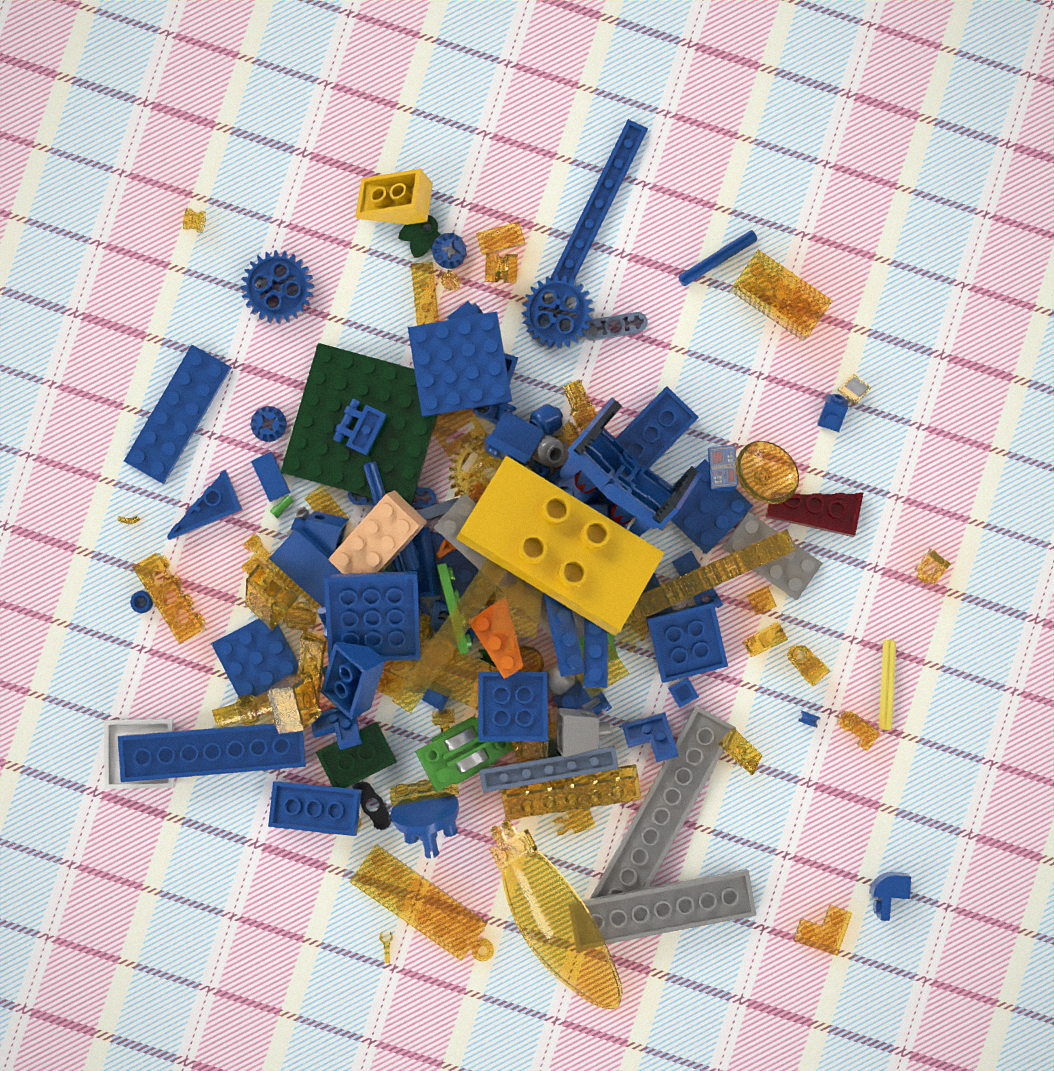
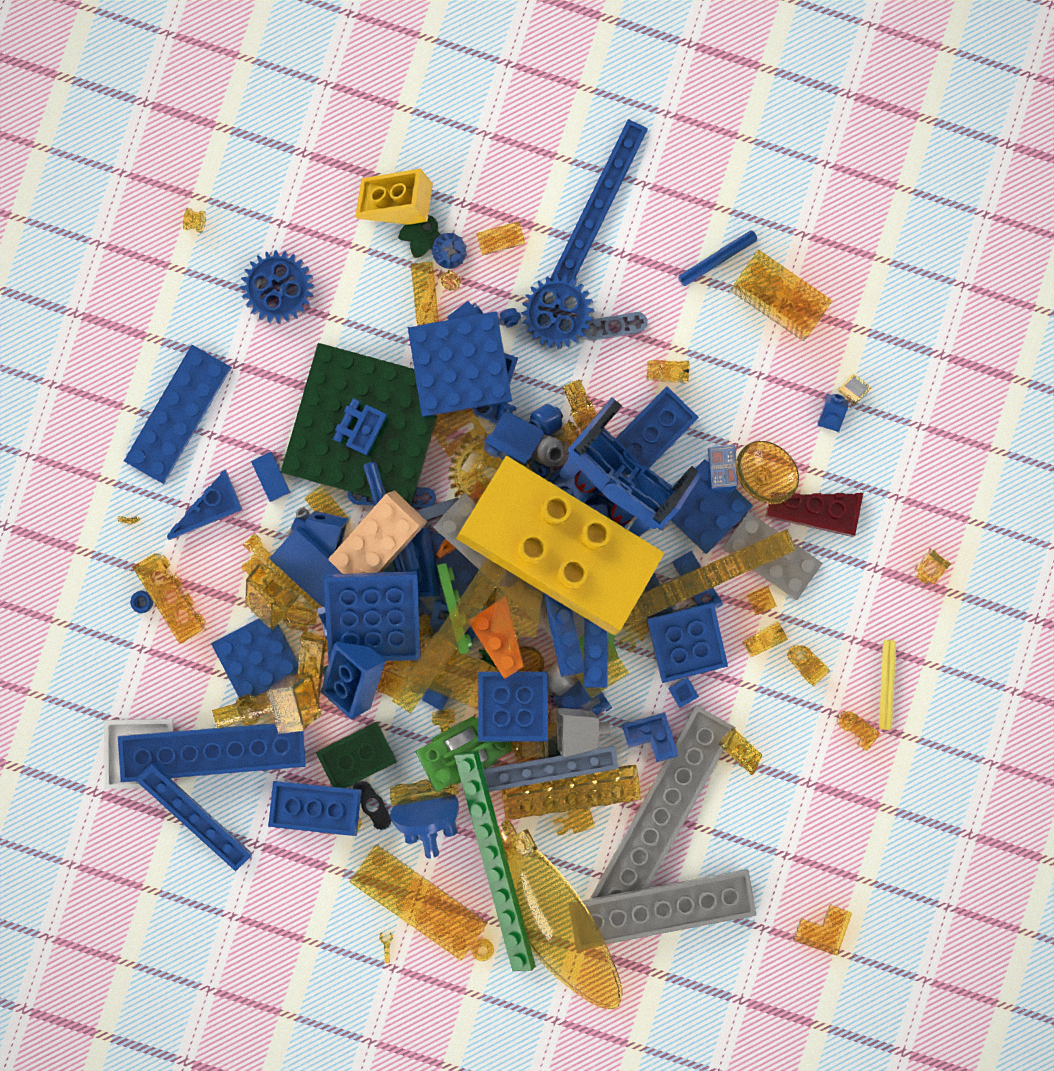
(194, 816): none -> blue plate
(279, 425): blue gear -> none
(282, 506): bright green piece -> none
(336, 721): blue plate -> none
(495, 861): none -> plate
(501, 268): clear yellow wheel -> none
(509, 317): none -> blue plate
(668, 371): none -> clear yellow leg
(809, 719): blue bush -> none
(889, 886): blue brick -> none

